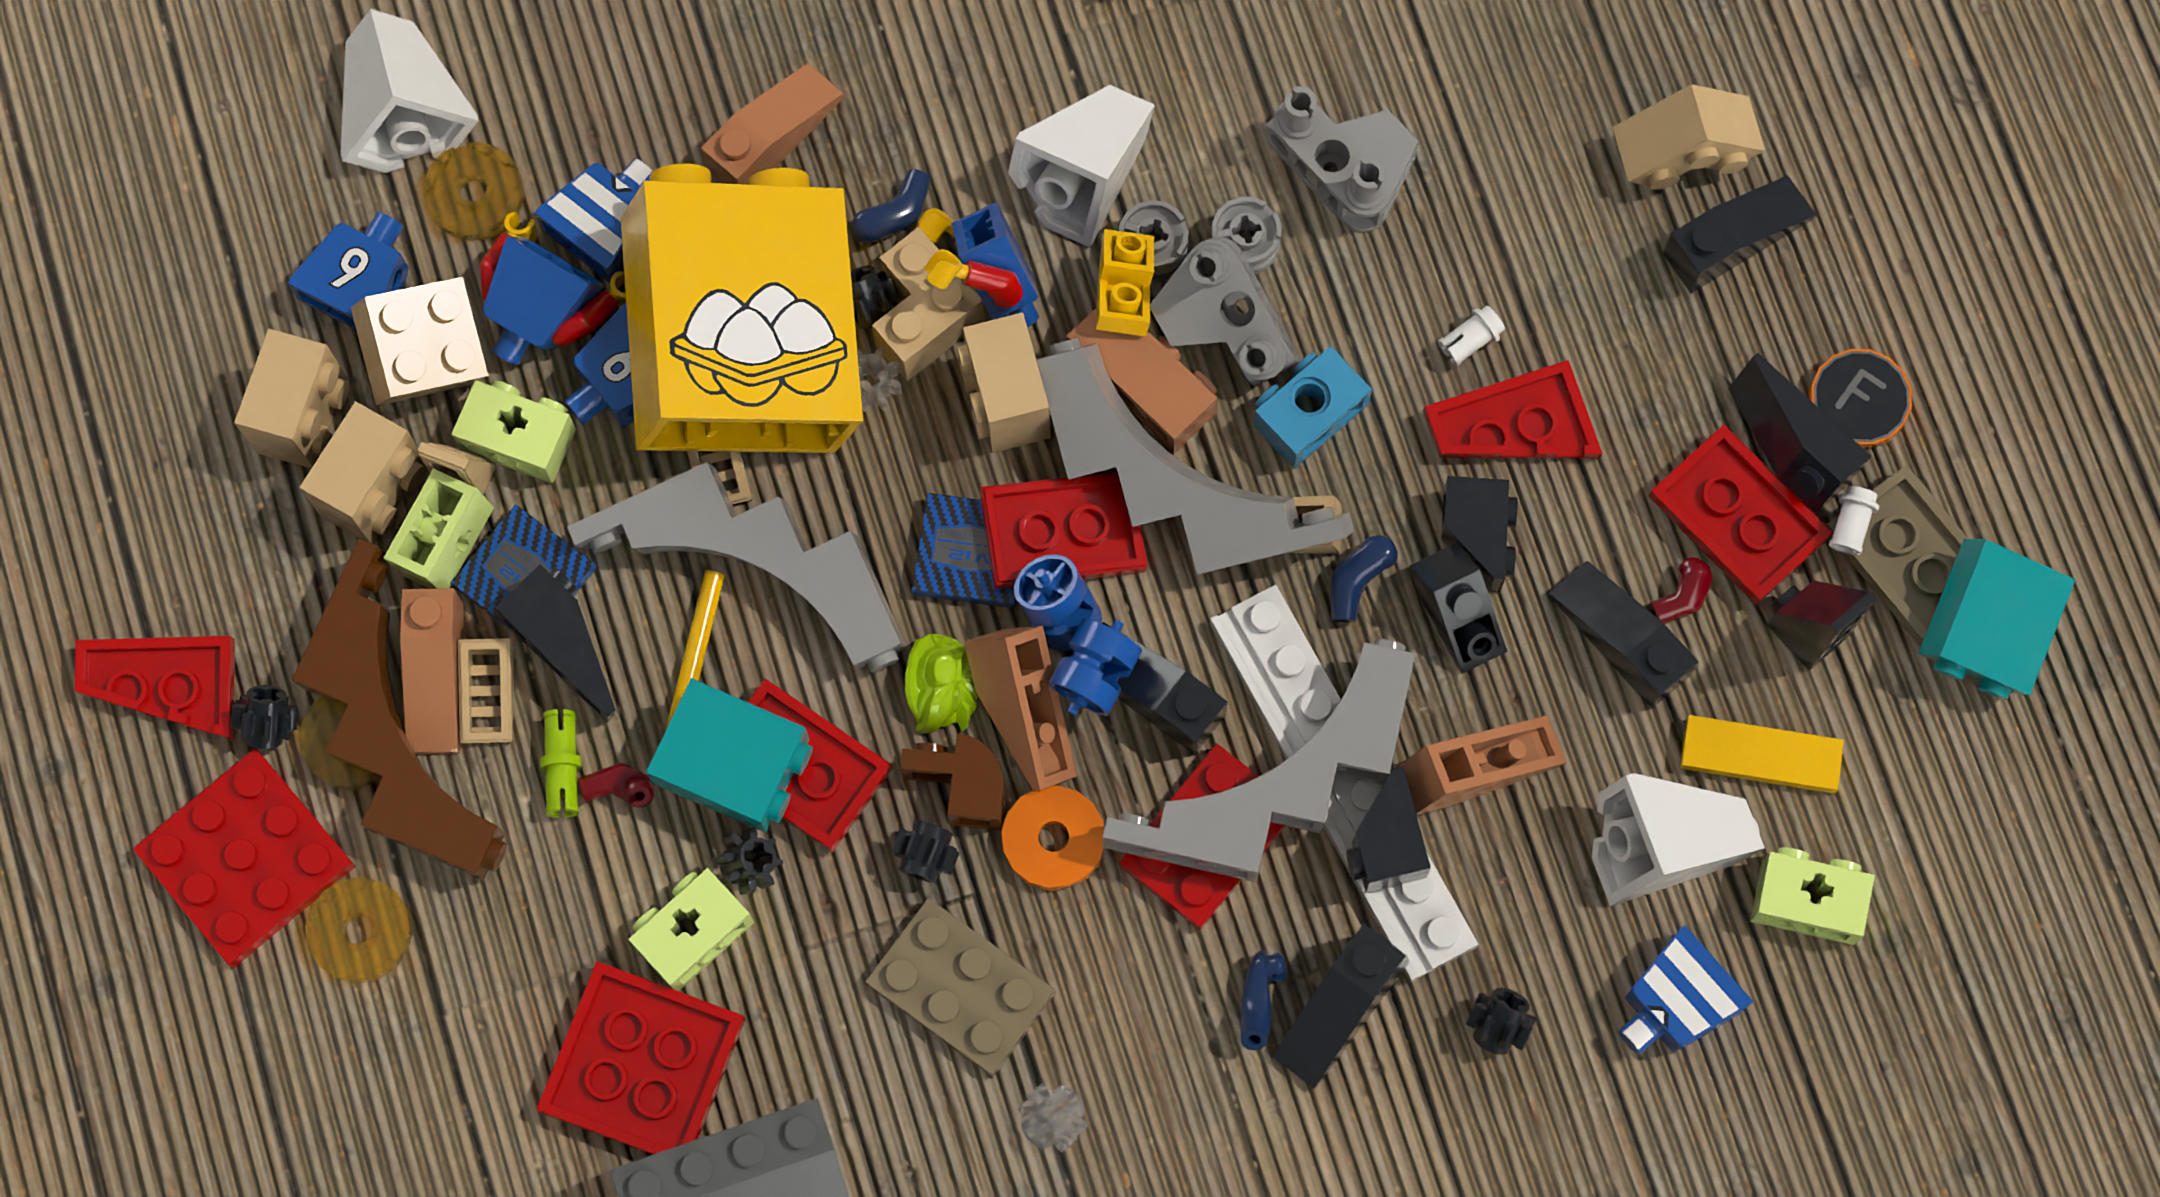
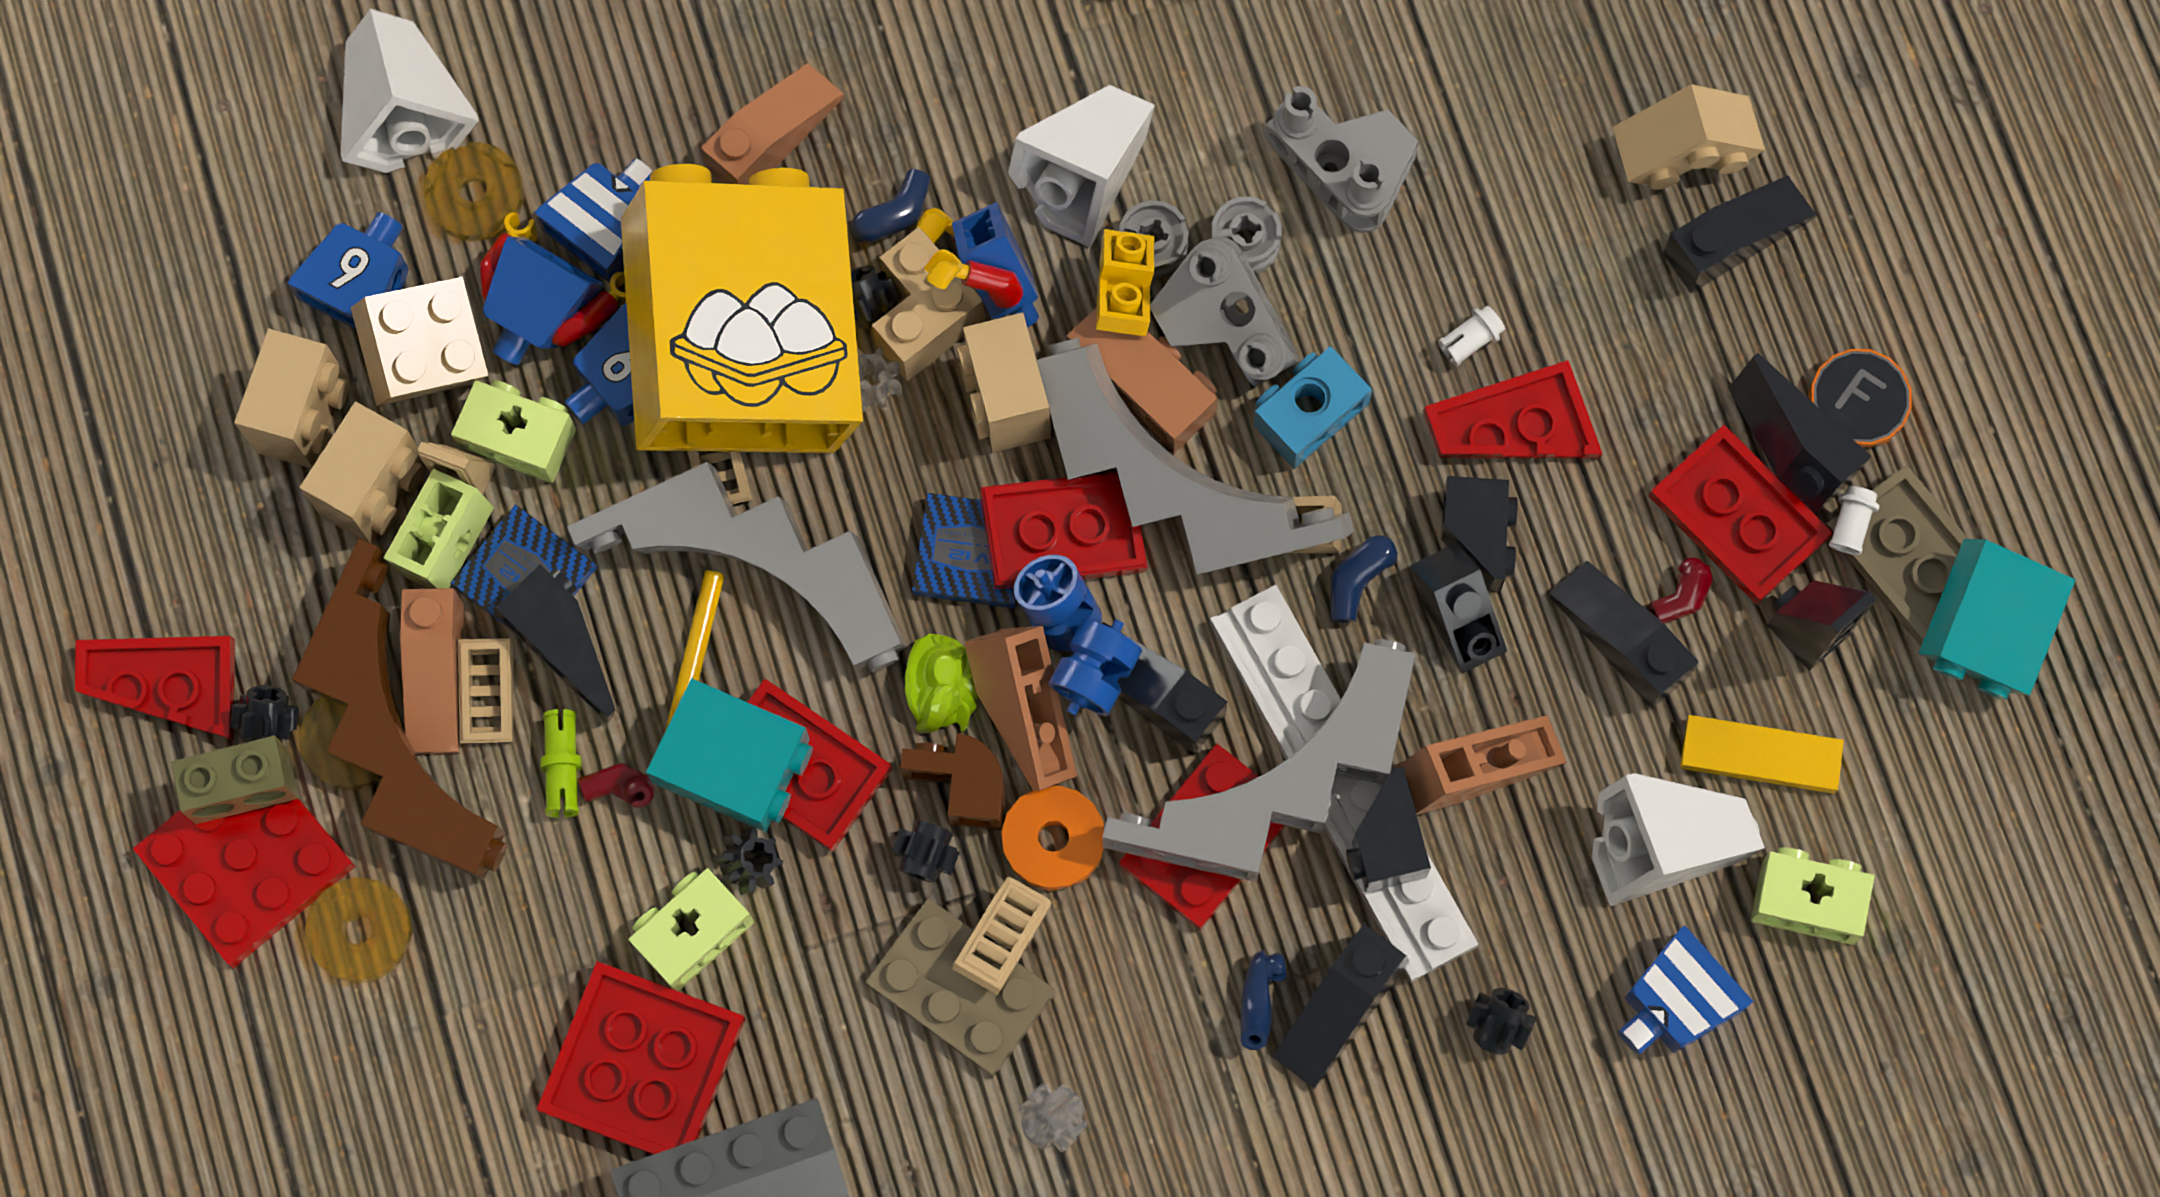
(234, 780): none -> olive brick
(1020, 909): none -> tan slope

